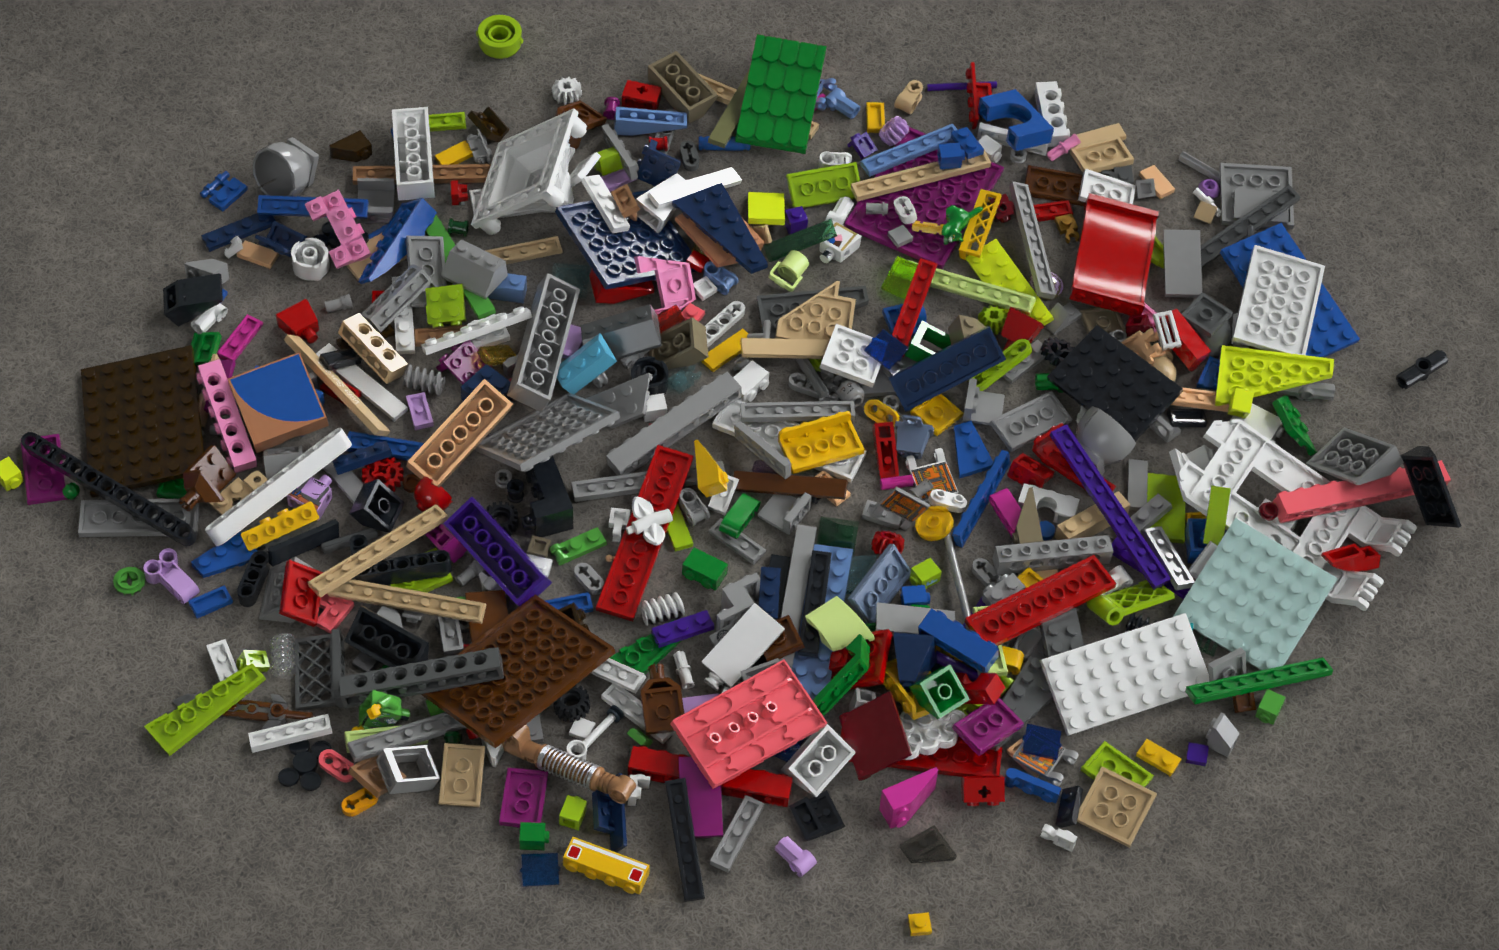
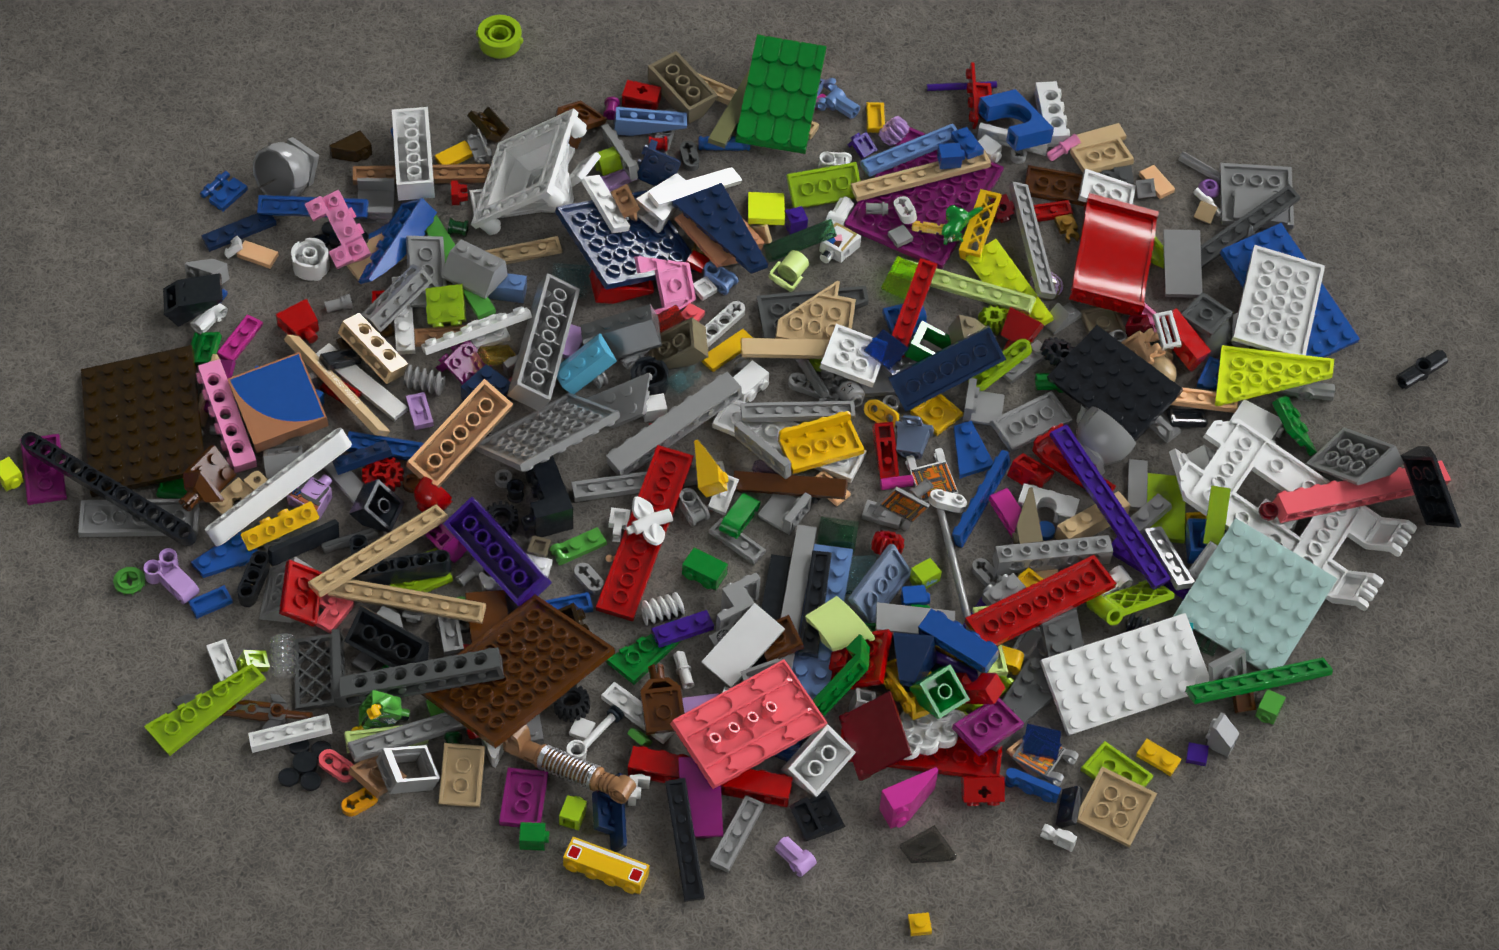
(71, 490): green hinge -> none
(281, 238): dark blue bracket -> none
(447, 121): lime tile -> none
(540, 869): clear blue piece -> none
(566, 90): white gear -> none
(620, 675): white plate -> none
(679, 532): lime tile -> none
(713, 681): white bush -> none
(766, 331): light grey piece -> none
(769, 591): dark blue plate -> none
(909, 97): tan piece -> none
(934, 523): yellow tile -> none
(1240, 402): neon yellow brick -> none
(1353, 558): red slope -> none

